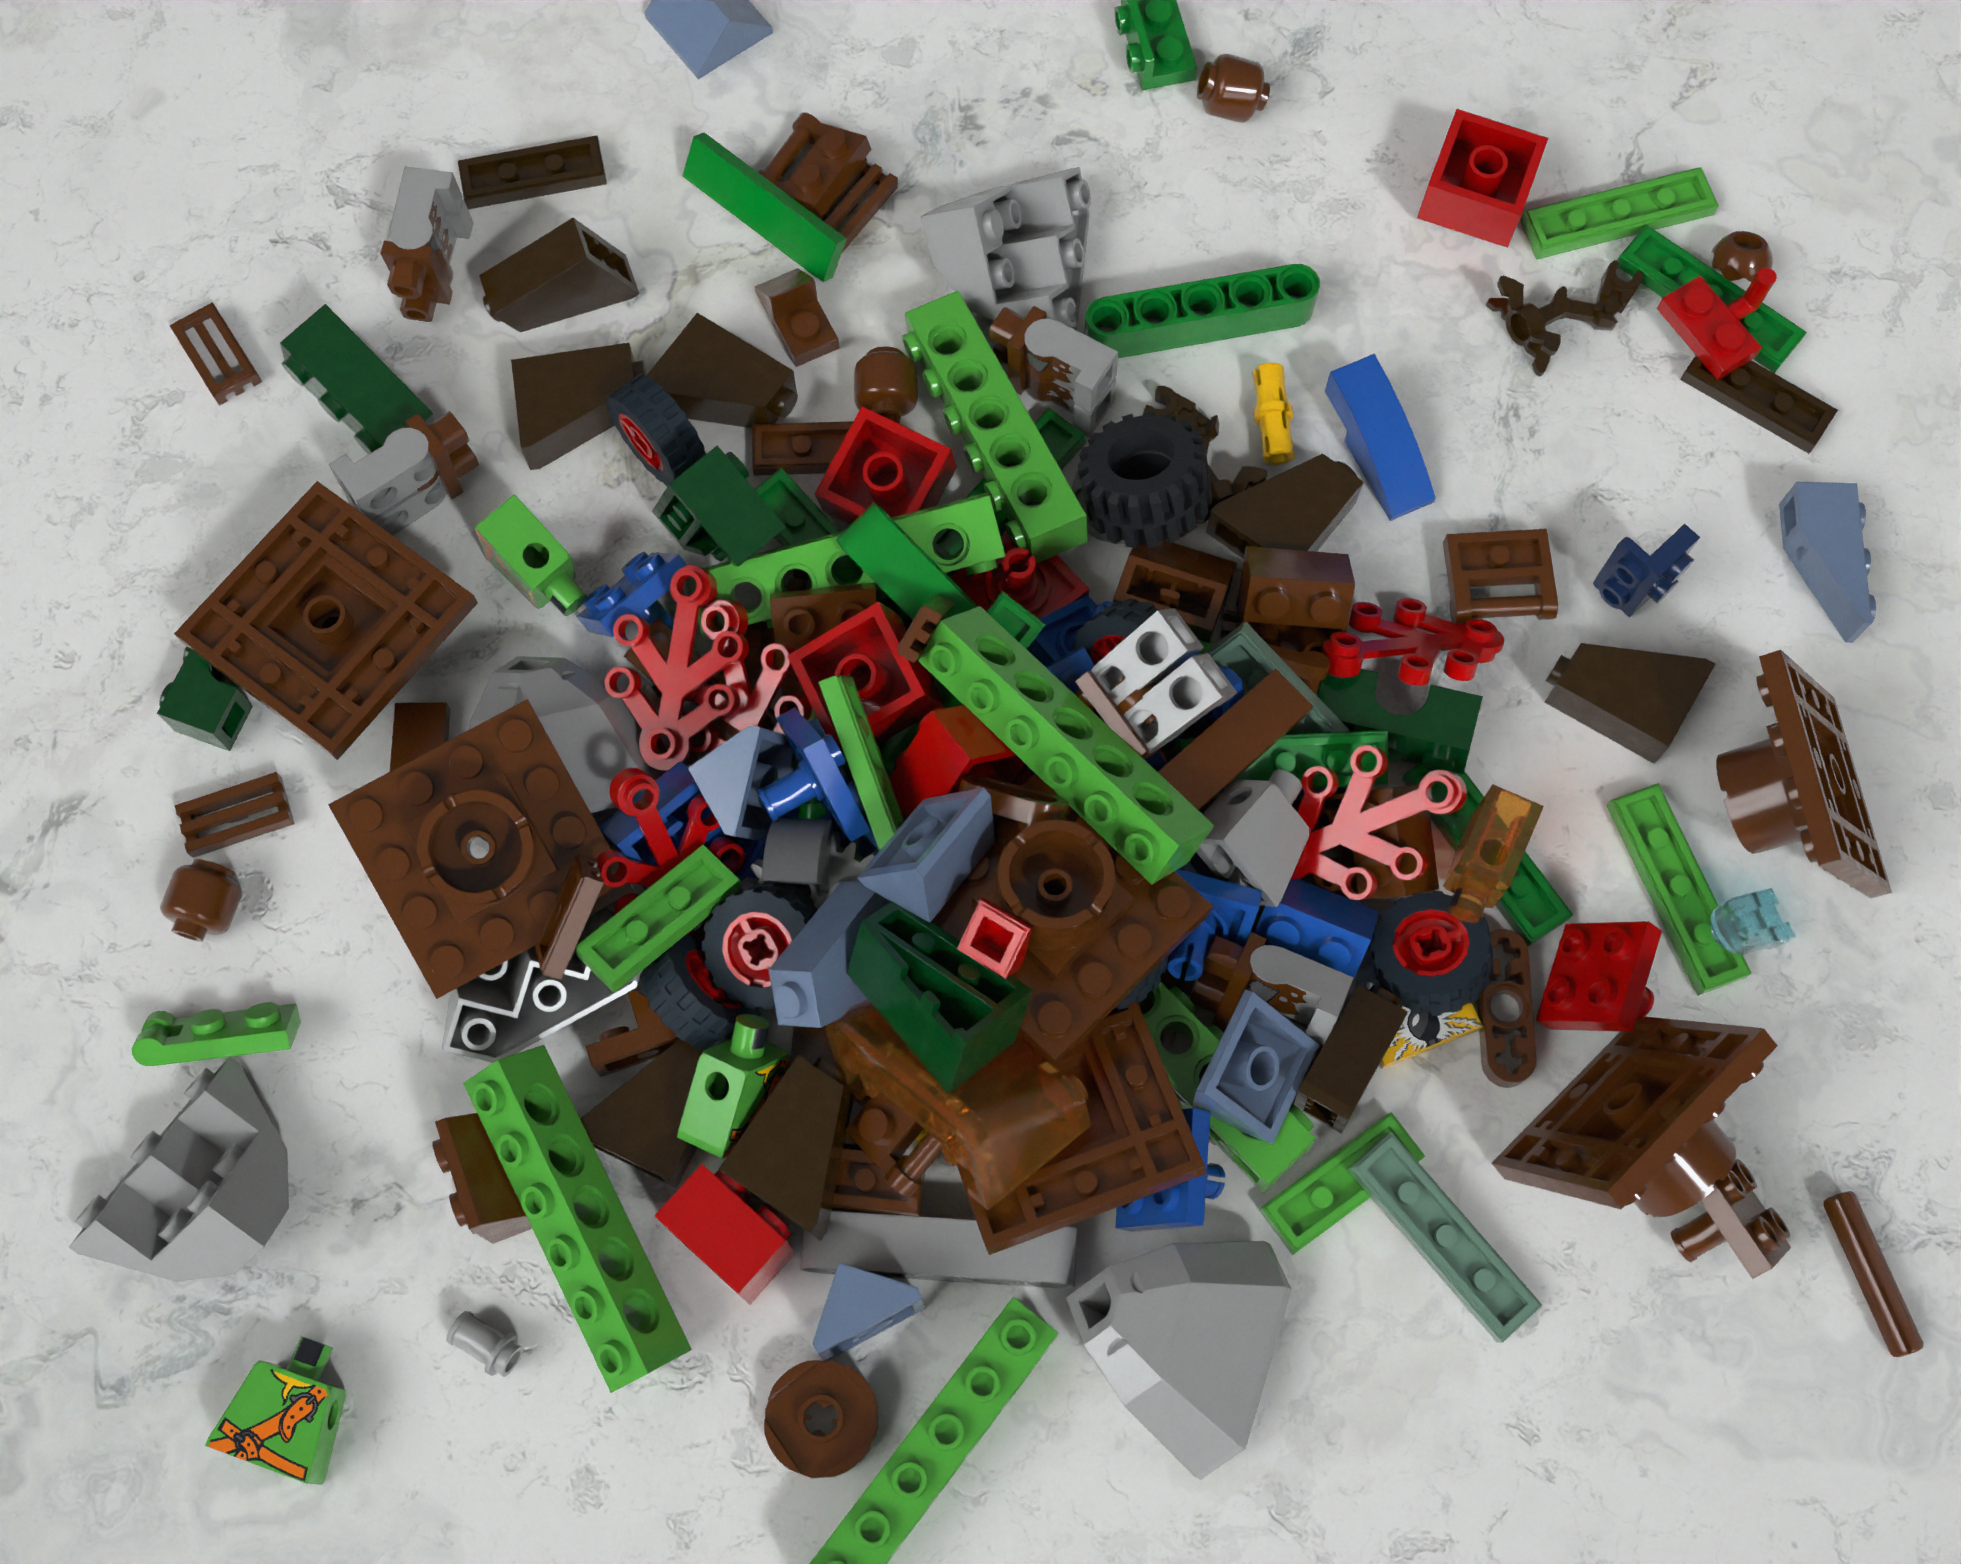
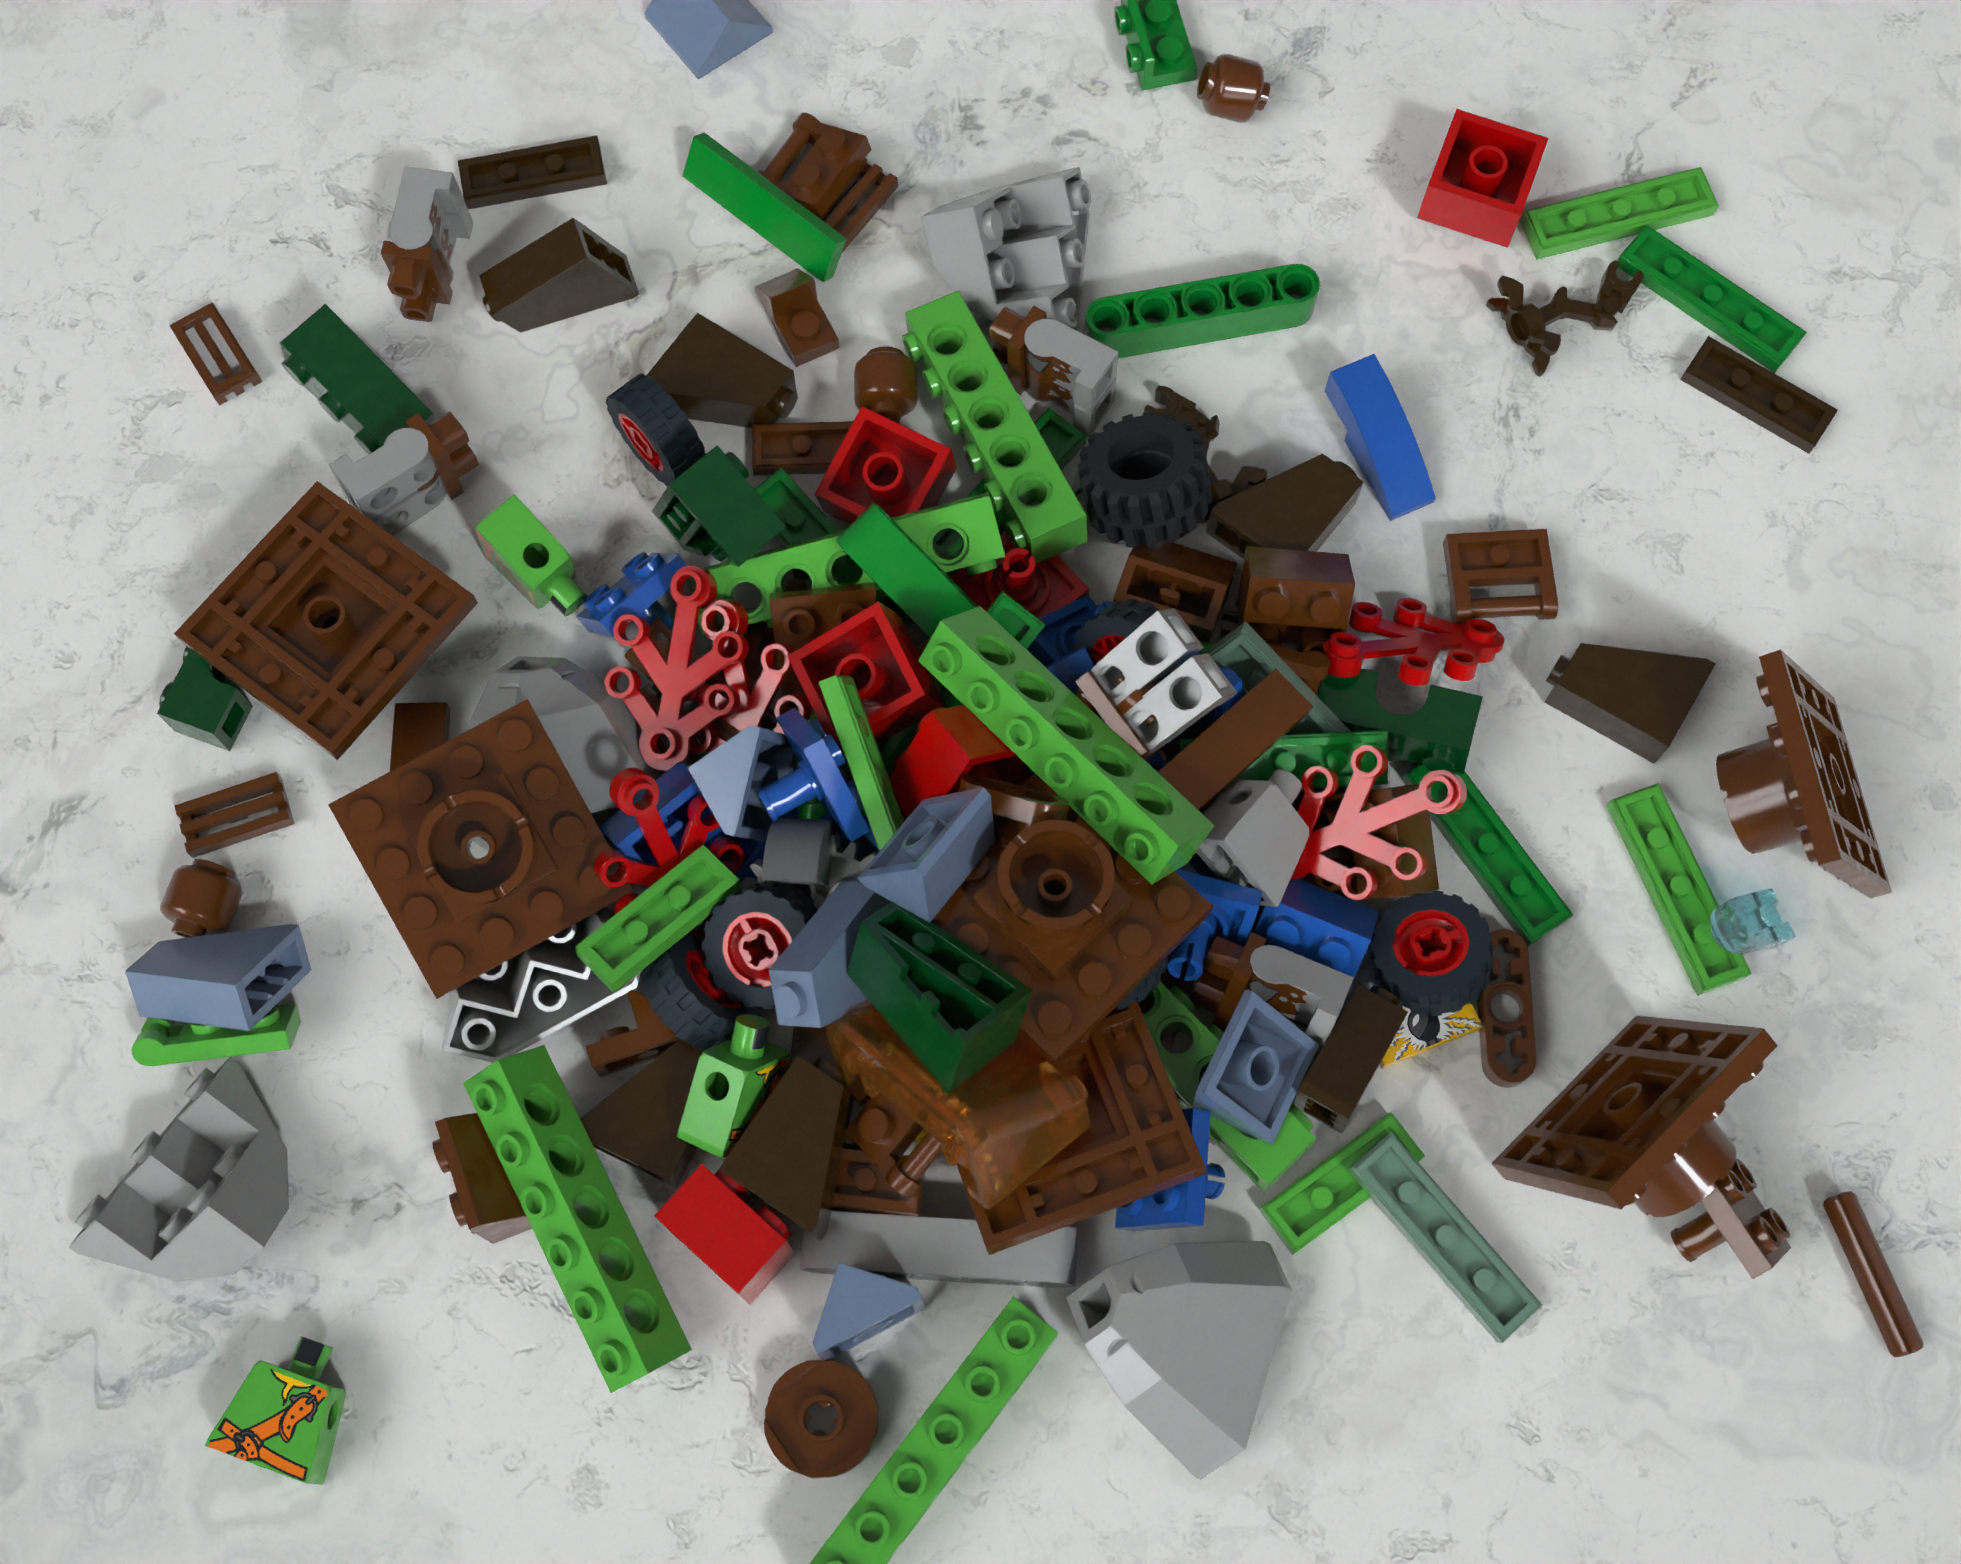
(220, 976): none -> sand blue slope
(493, 1349): light grey pin -> none
(565, 398): dark brown slope -> none
(569, 916): reddish brown tile -> none
(923, 627): reddish brown tile -> none
(996, 939): red slope -> none
(1273, 414): yellow pin -> none
(1490, 852): clear orange torso -> none
(1600, 977): red plate -> none
(1635, 577): dark blue bracket -> none
(1714, 328): red plate -> none
(1741, 255): reddish brown plate -> none
(1826, 545): sand blue slope -> none

